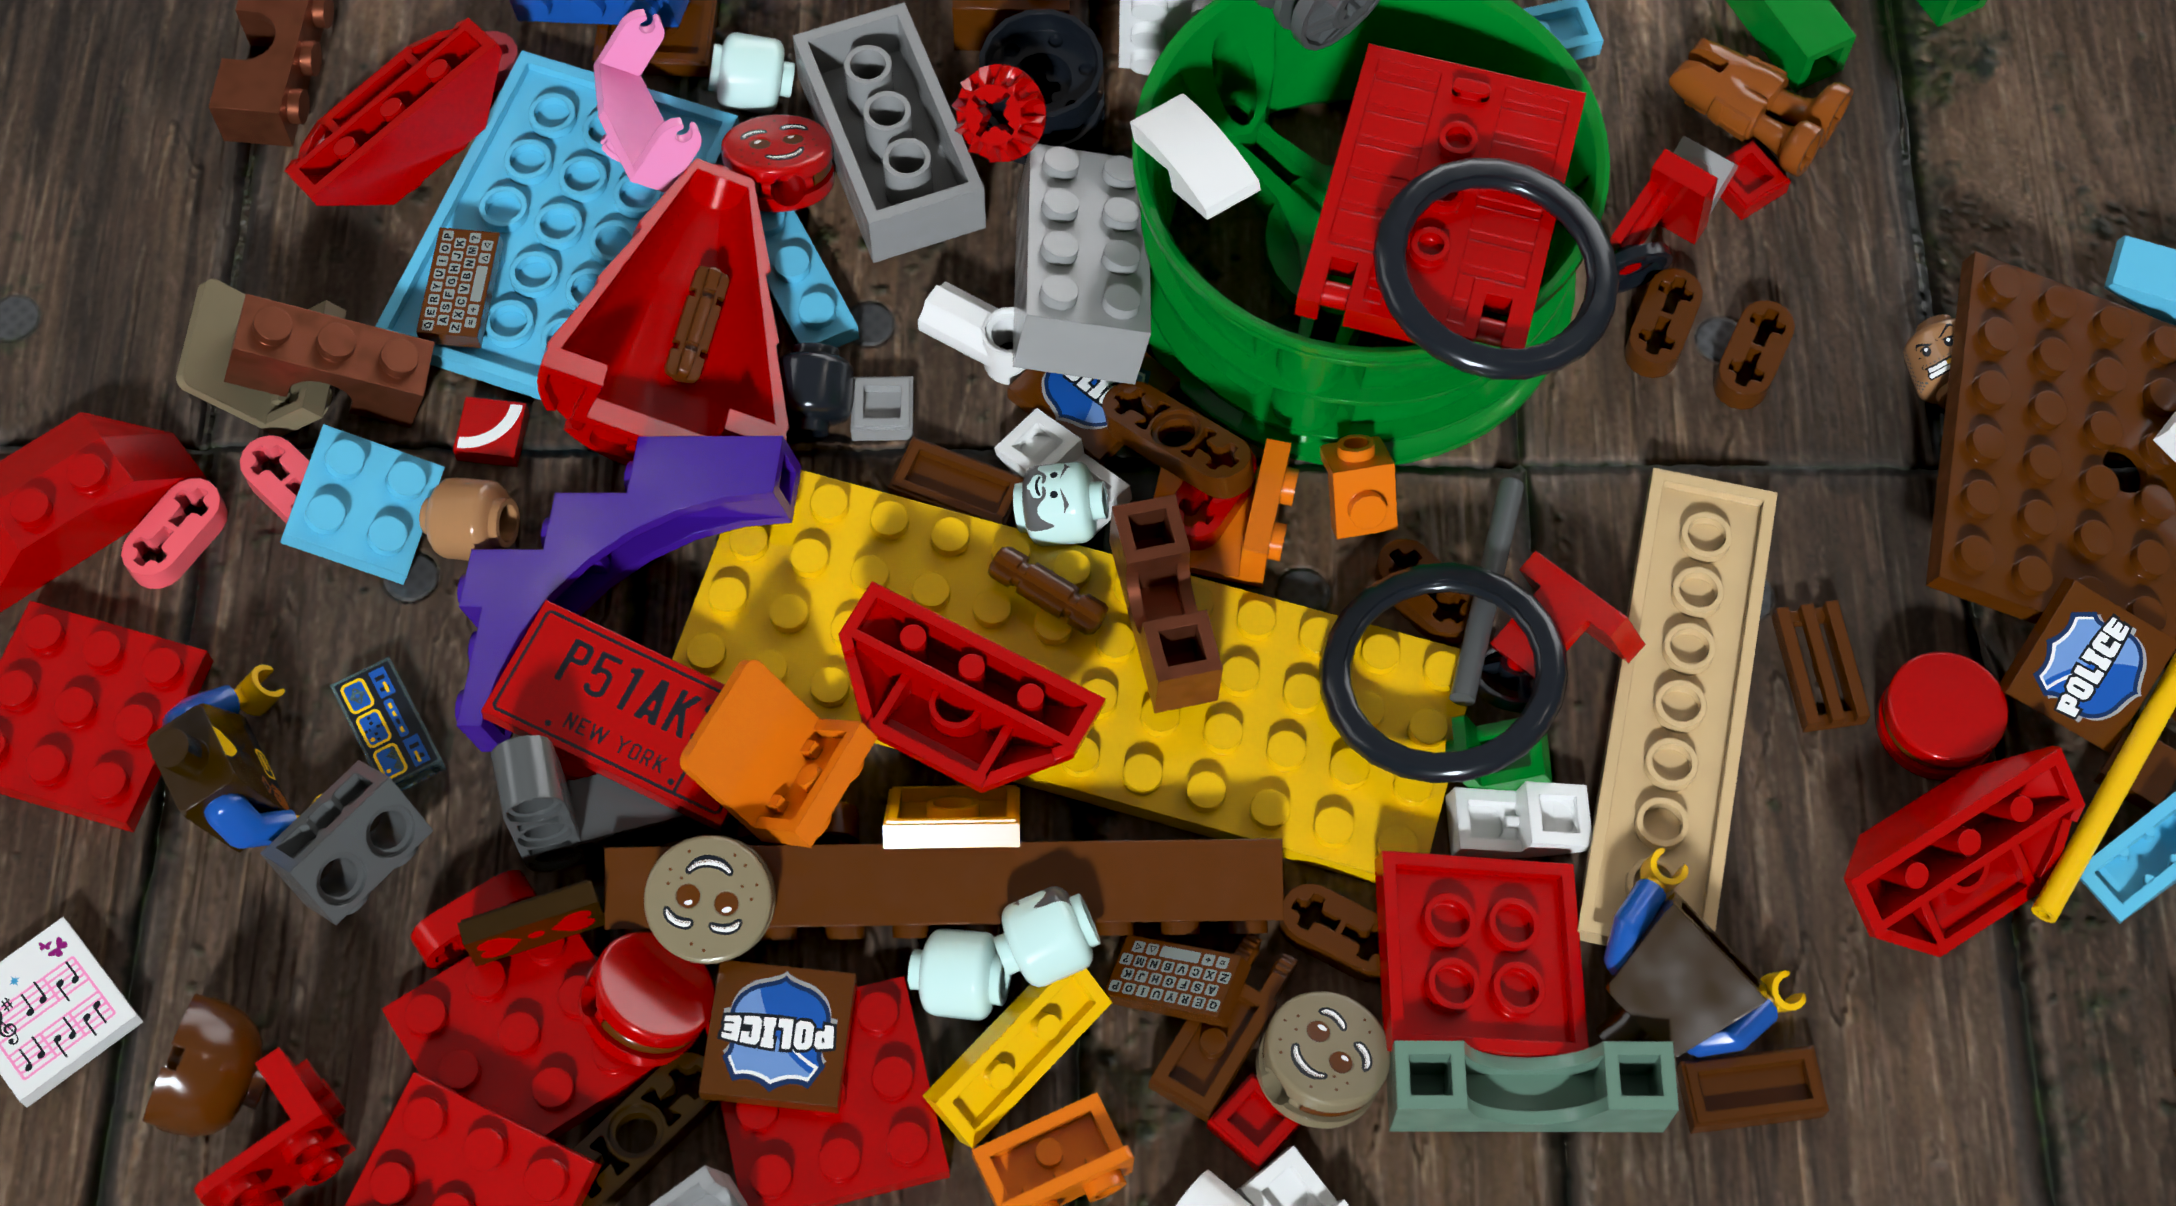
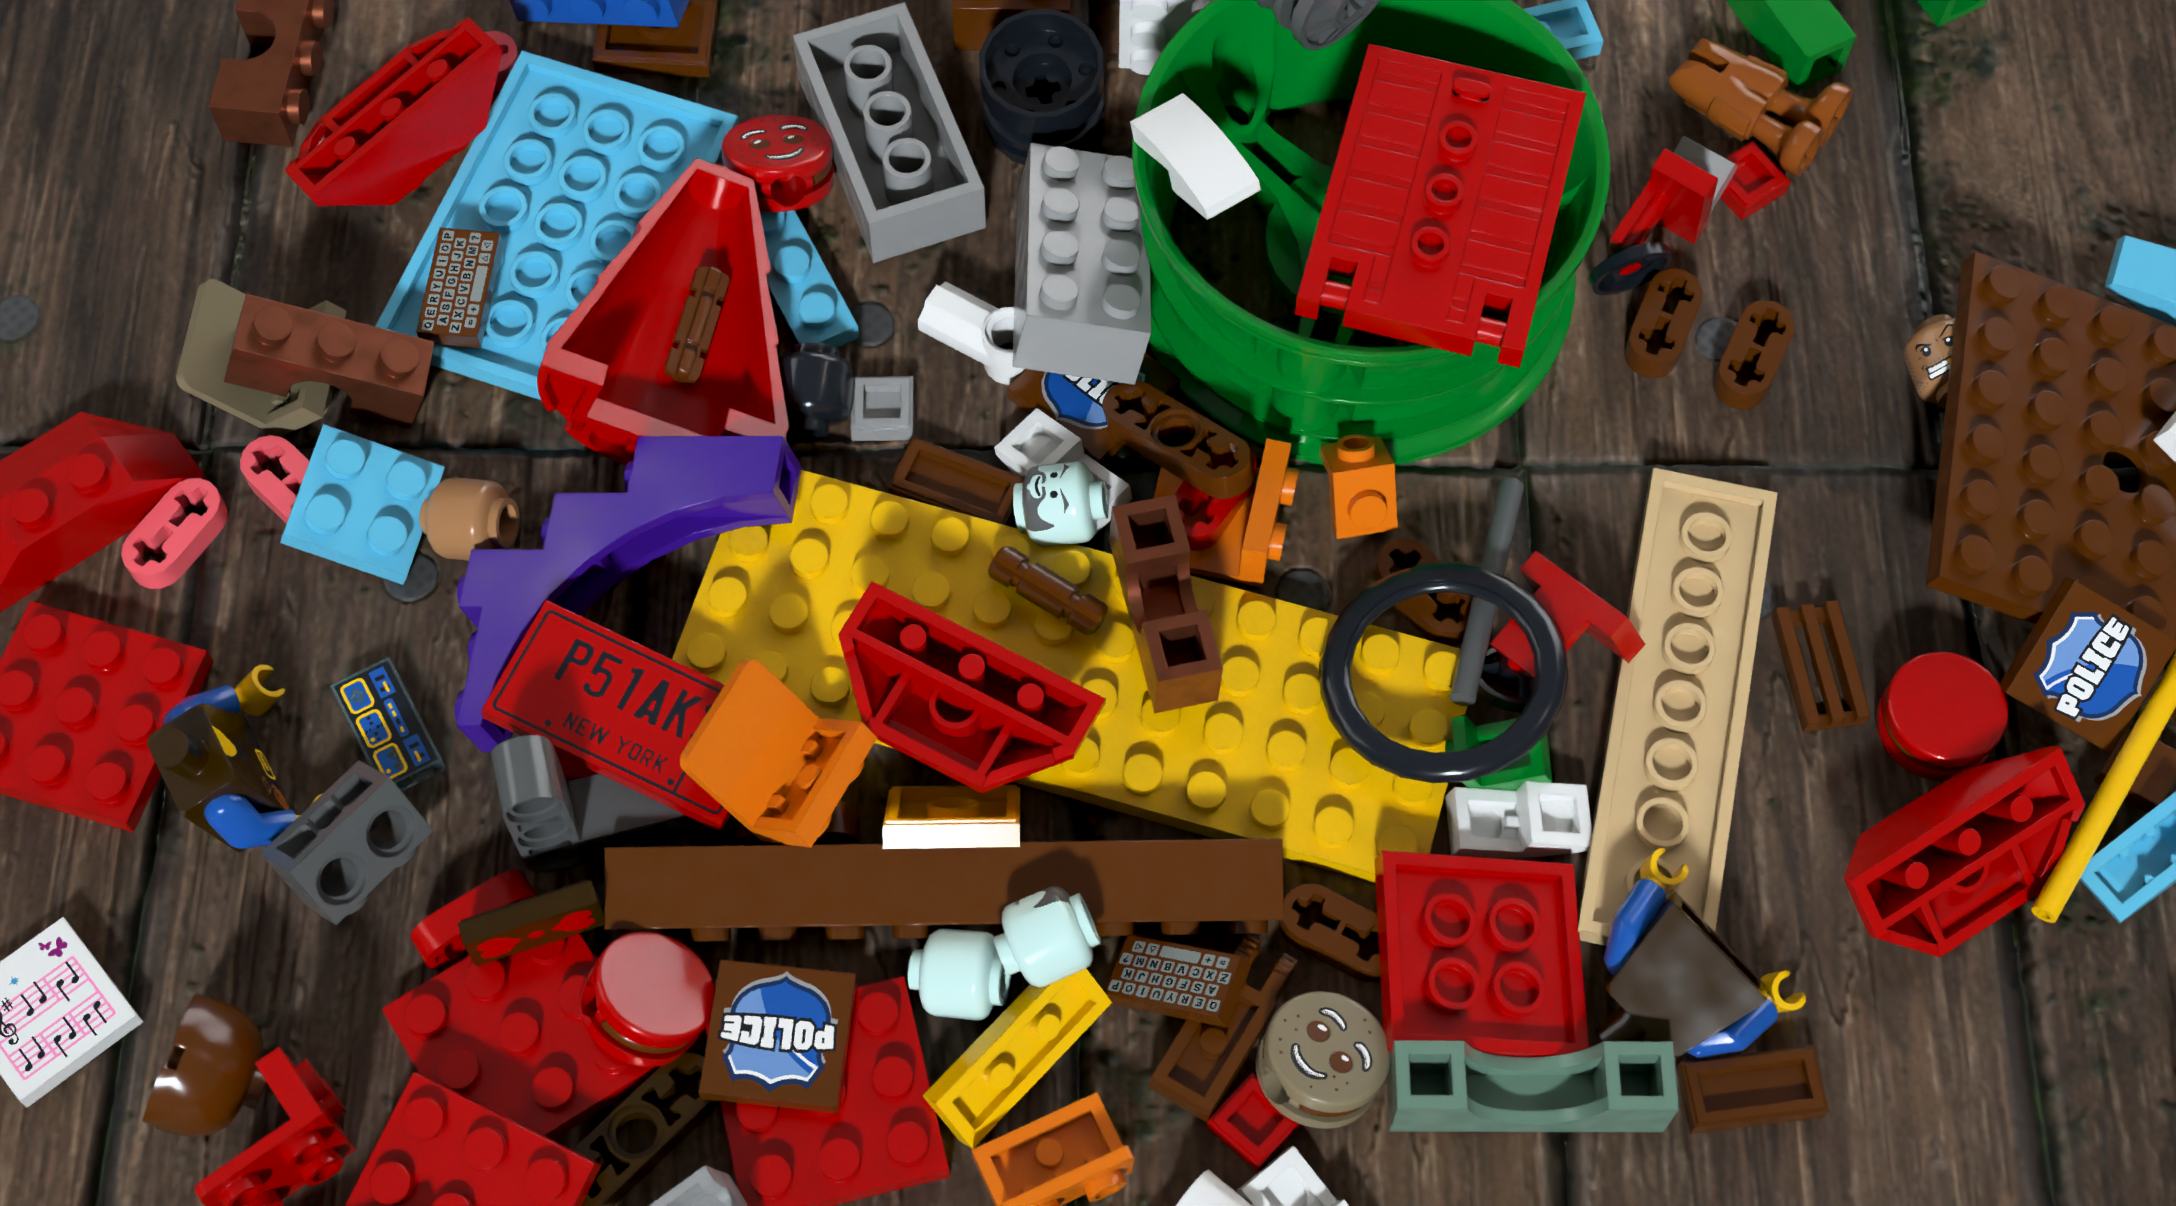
(491, 431): red tile -> none
(632, 122): bright pink piece -> none
(709, 899): dark tan head -> none
(750, 73): light aqua head -> none
(1024, 112): red gear -> none
(1456, 350): black wedge -> none

